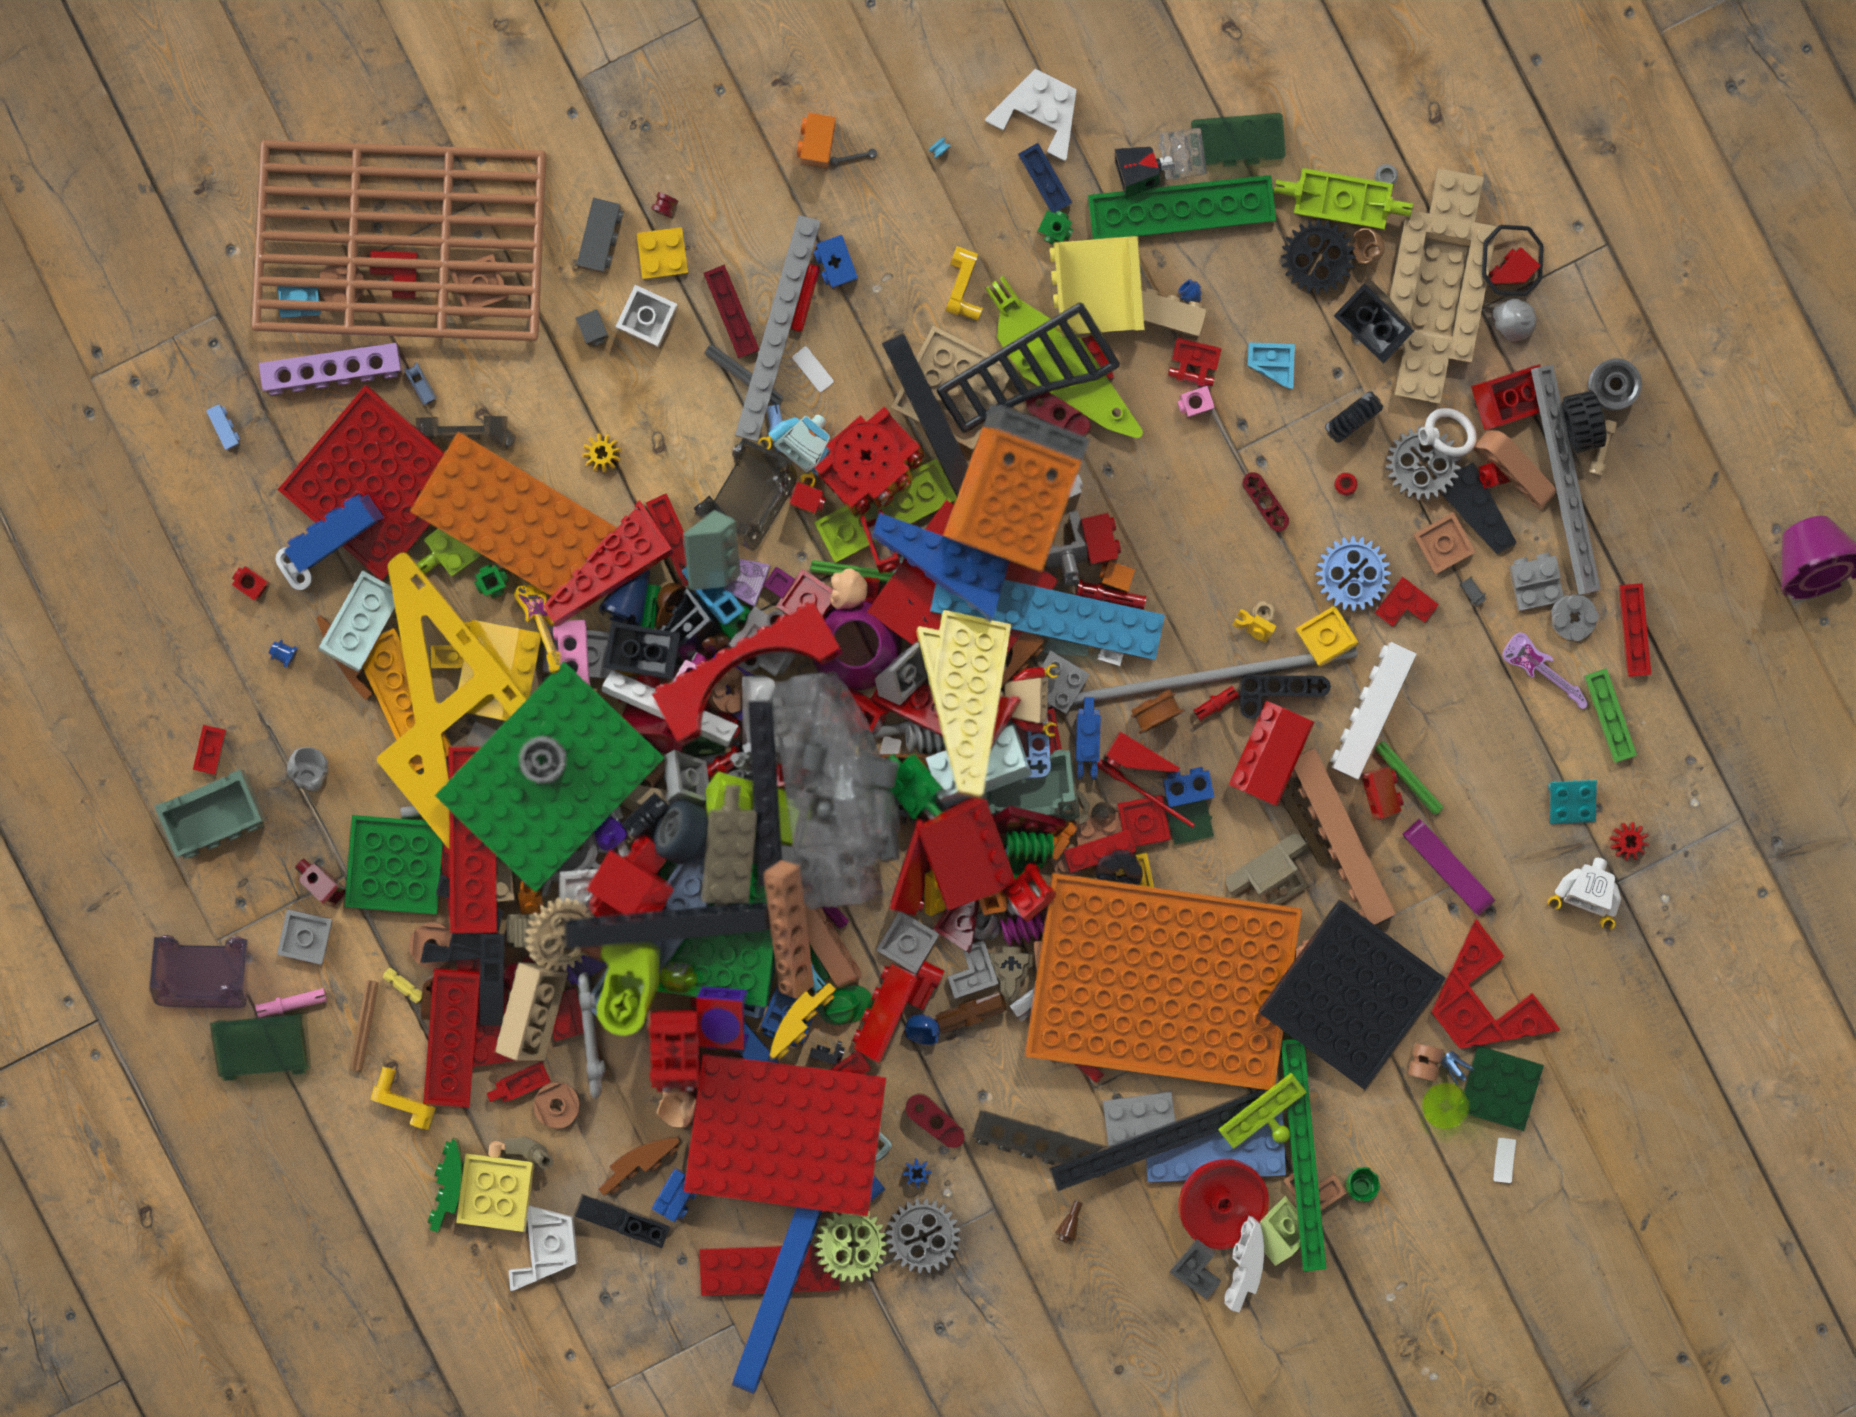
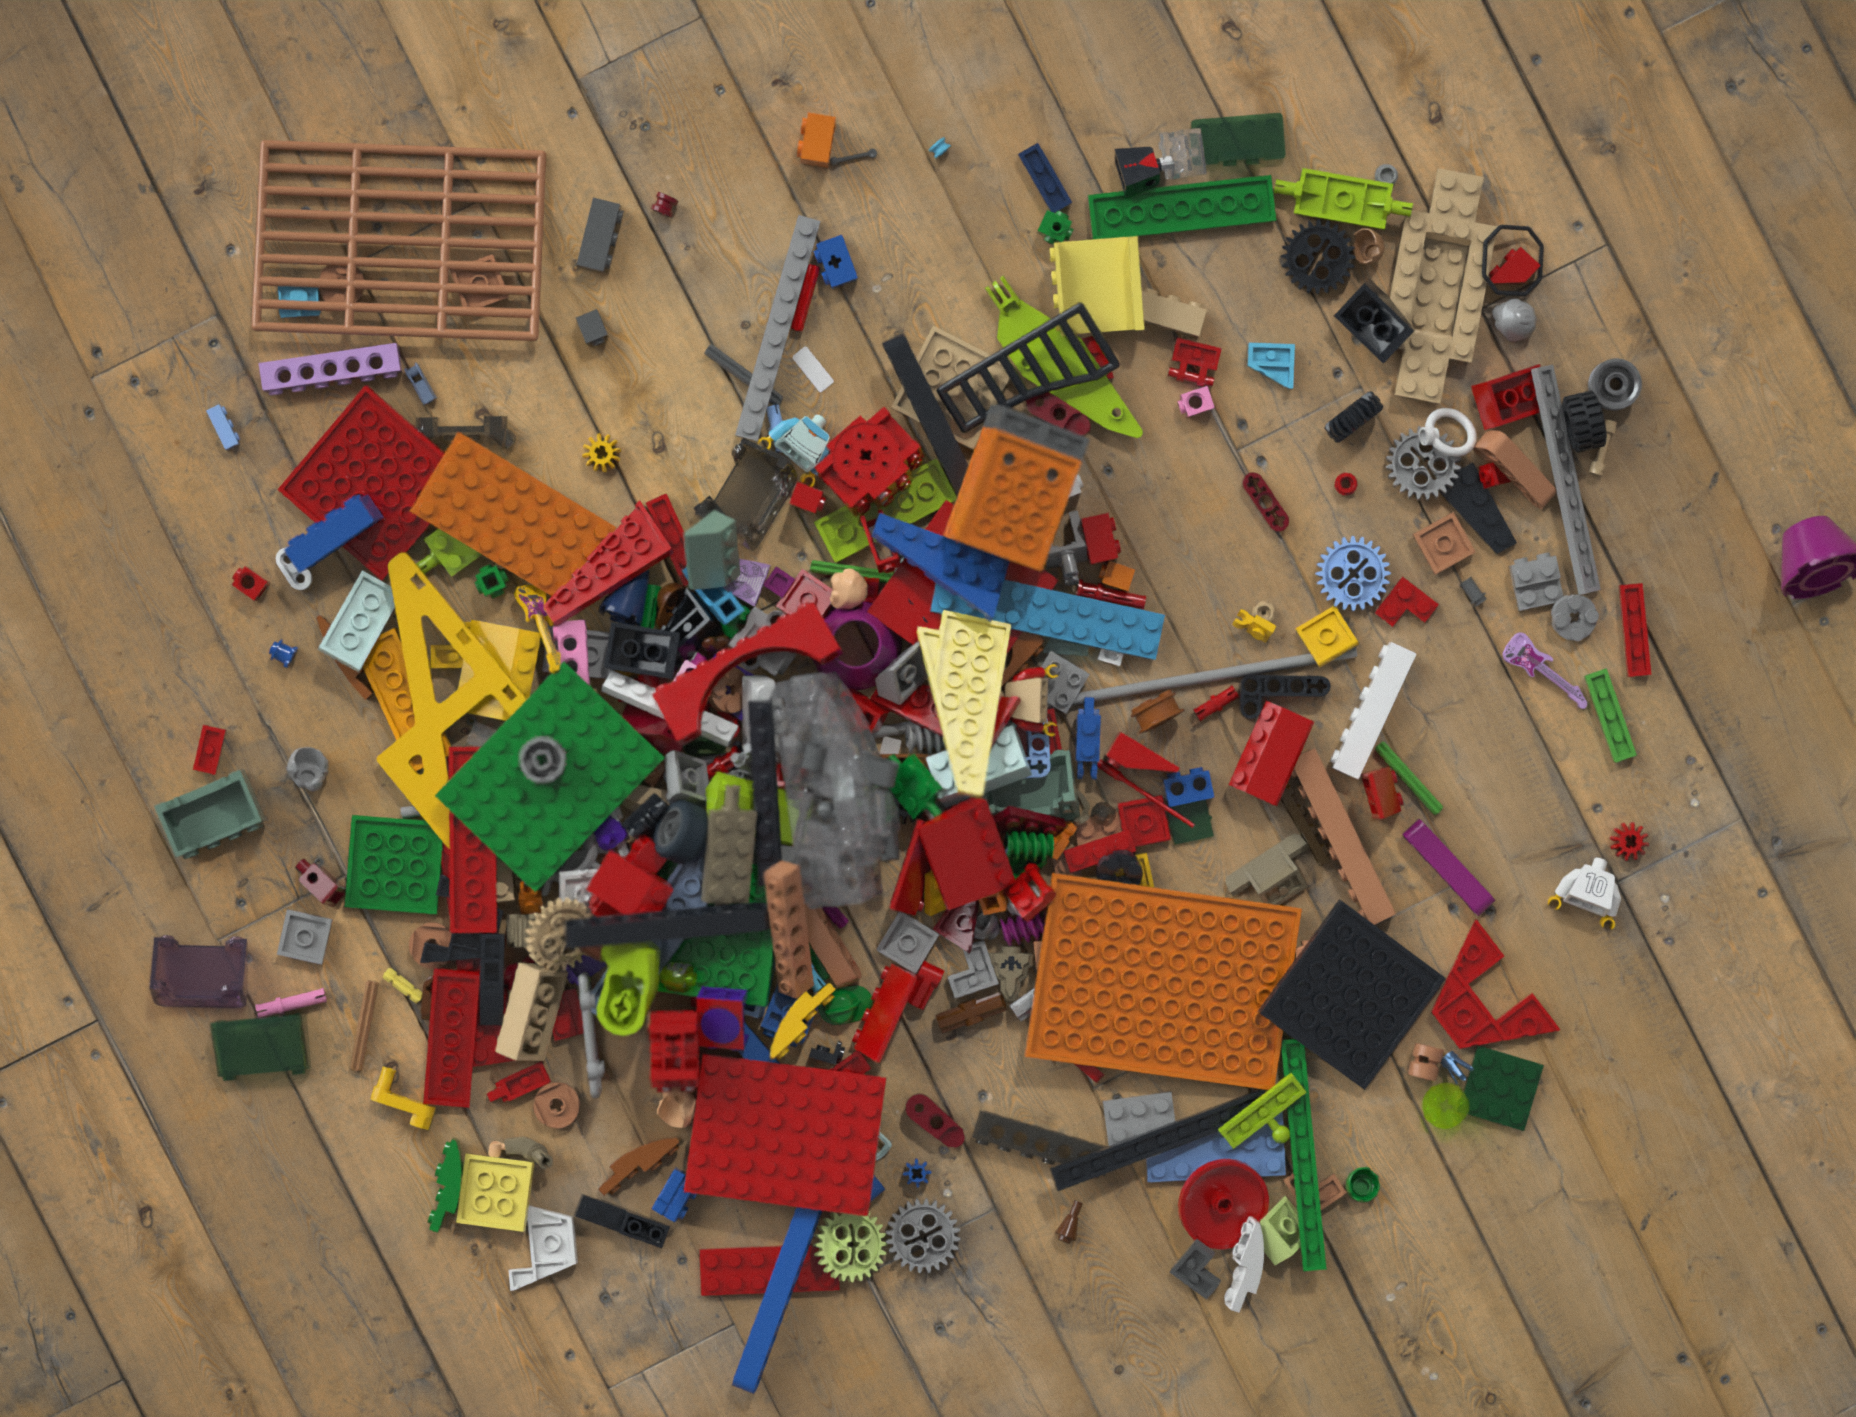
(399, 274): red plate -> none
(647, 316): white brick -> none
(662, 253): yellow plate -> none
(731, 311): dark red plate -> none
(922, 1029): blue hair -> none
(965, 261): yellow beam -> none
(1044, 101): white wing -> none
(1190, 291): blue plate -> none
(1504, 1160): white sticker -> none
(1573, 801): teal hinge -> none

